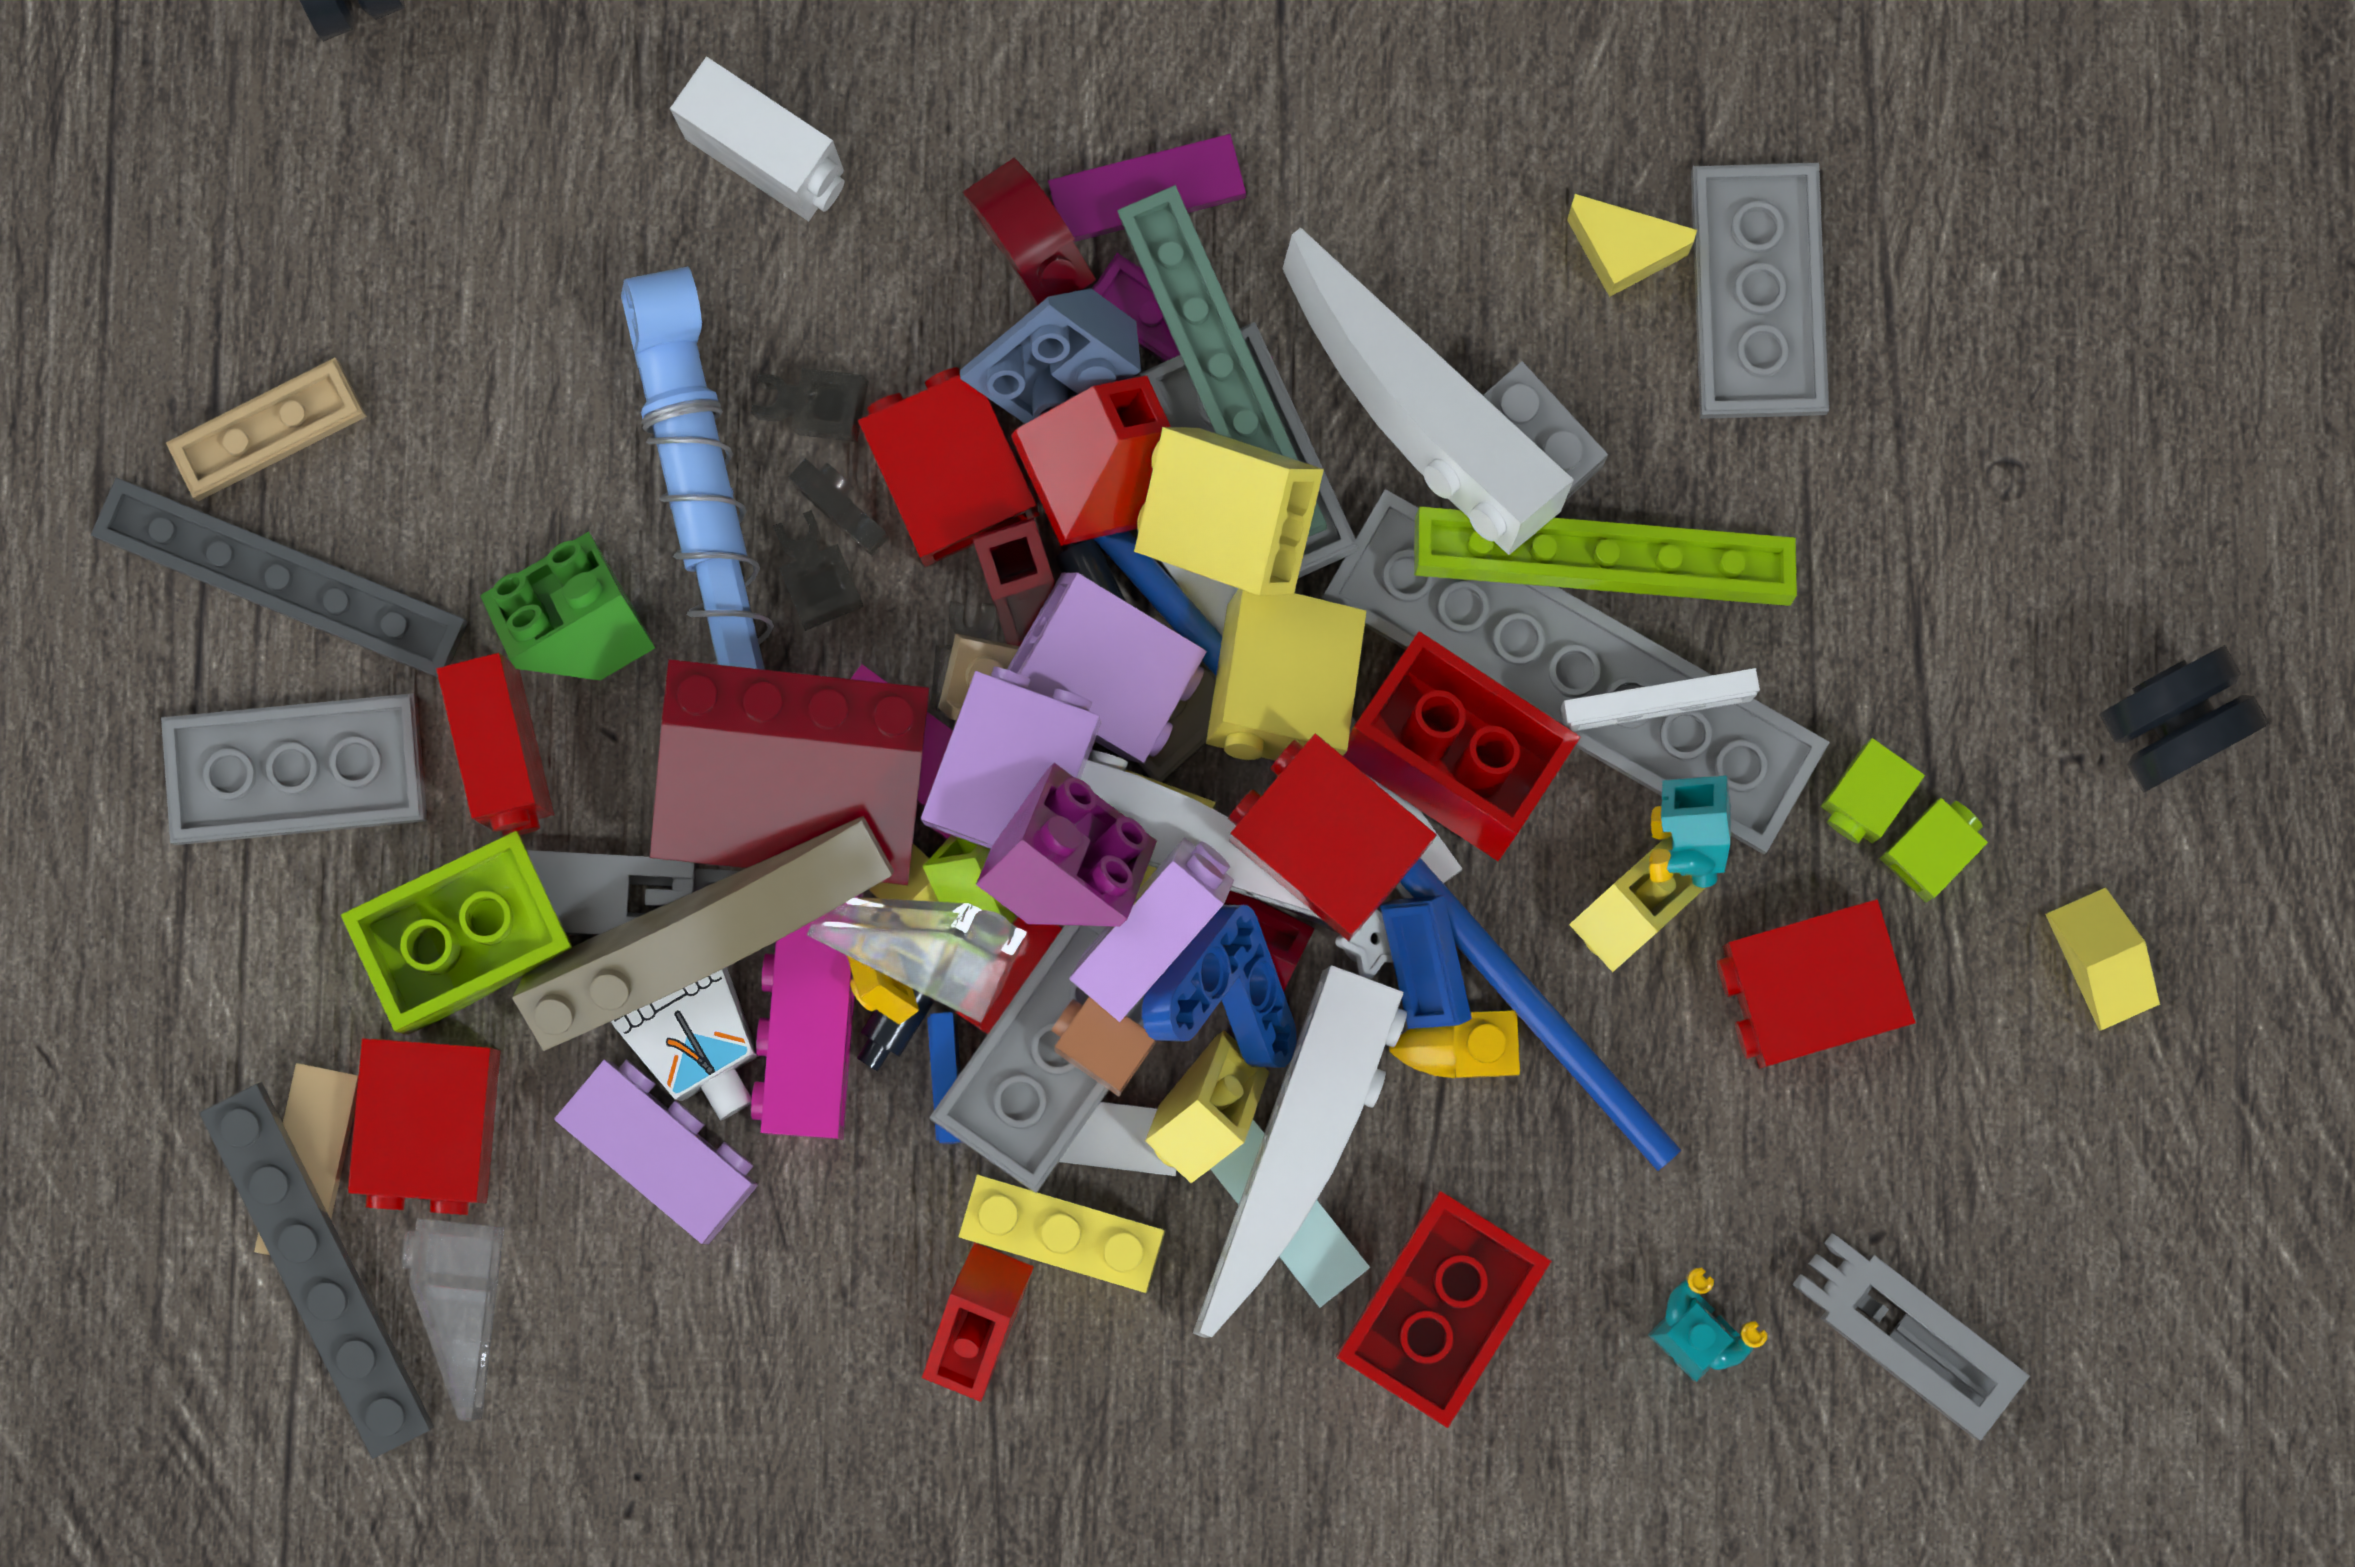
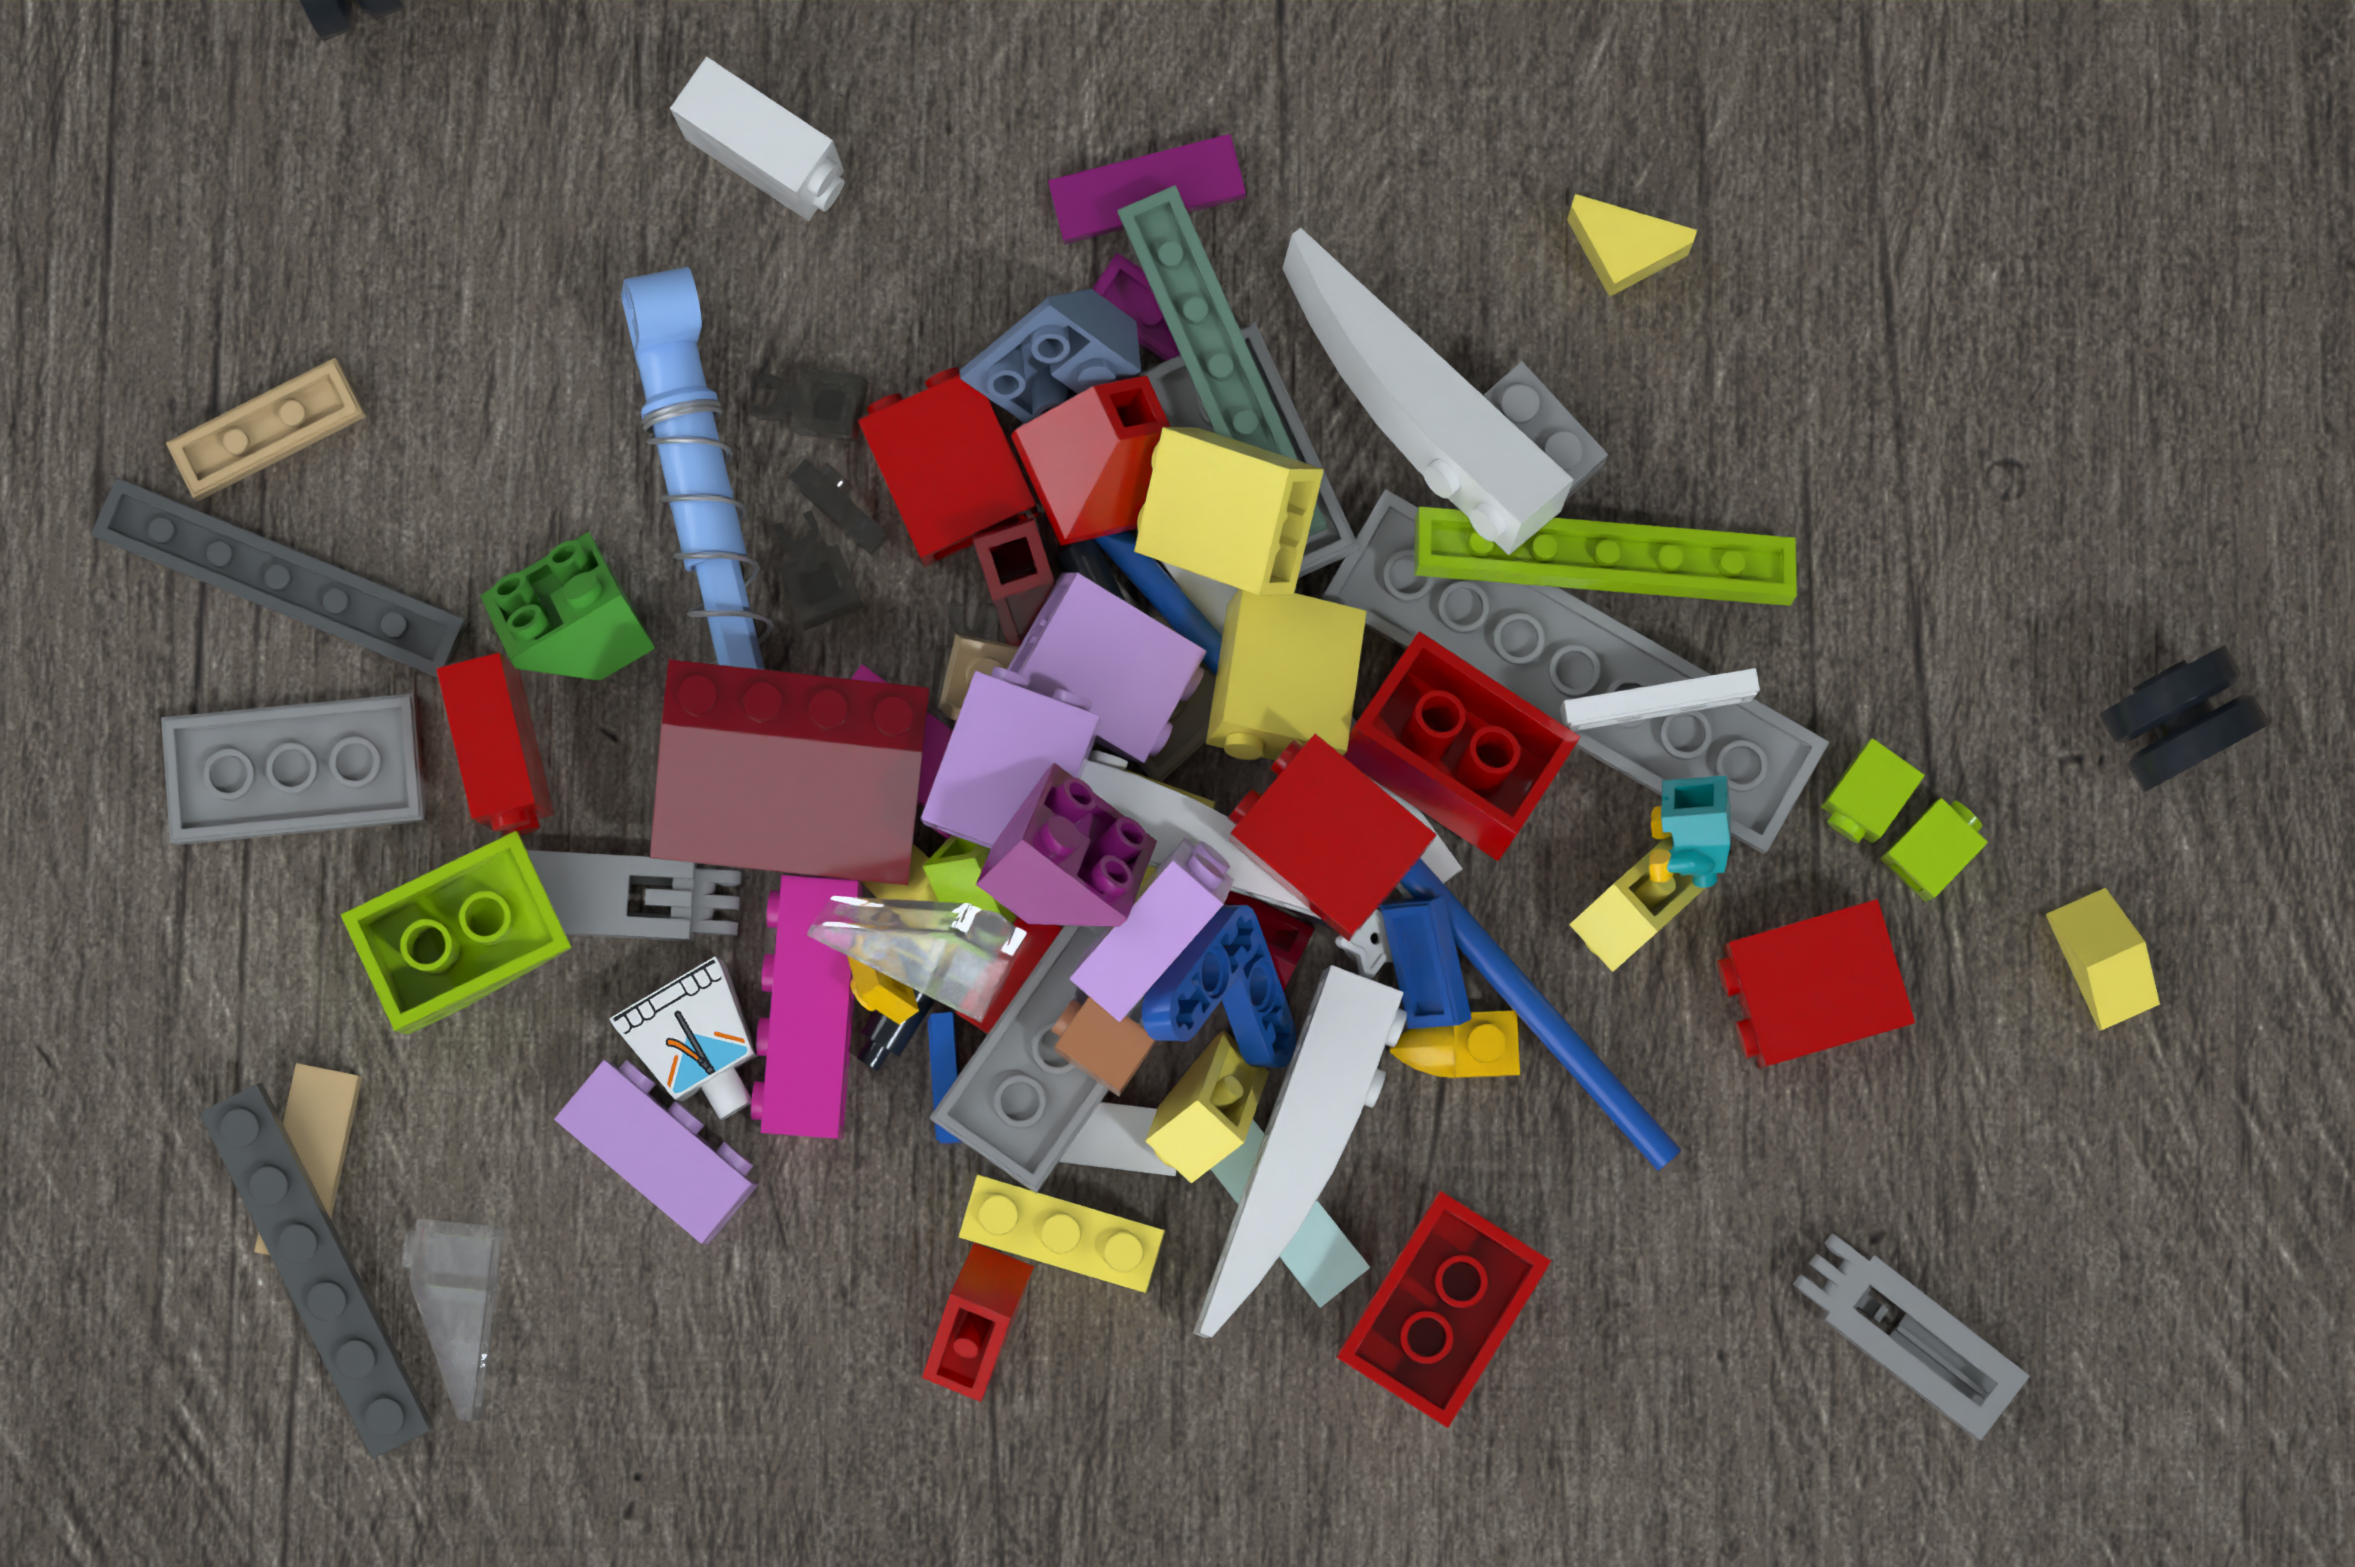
(424, 1124): red brick -> none
(698, 934): dark tan slope -> none
(1029, 232): dark red brick -> none
(1697, 1337): teal piece -> none
(1759, 290): light grey tile -> none

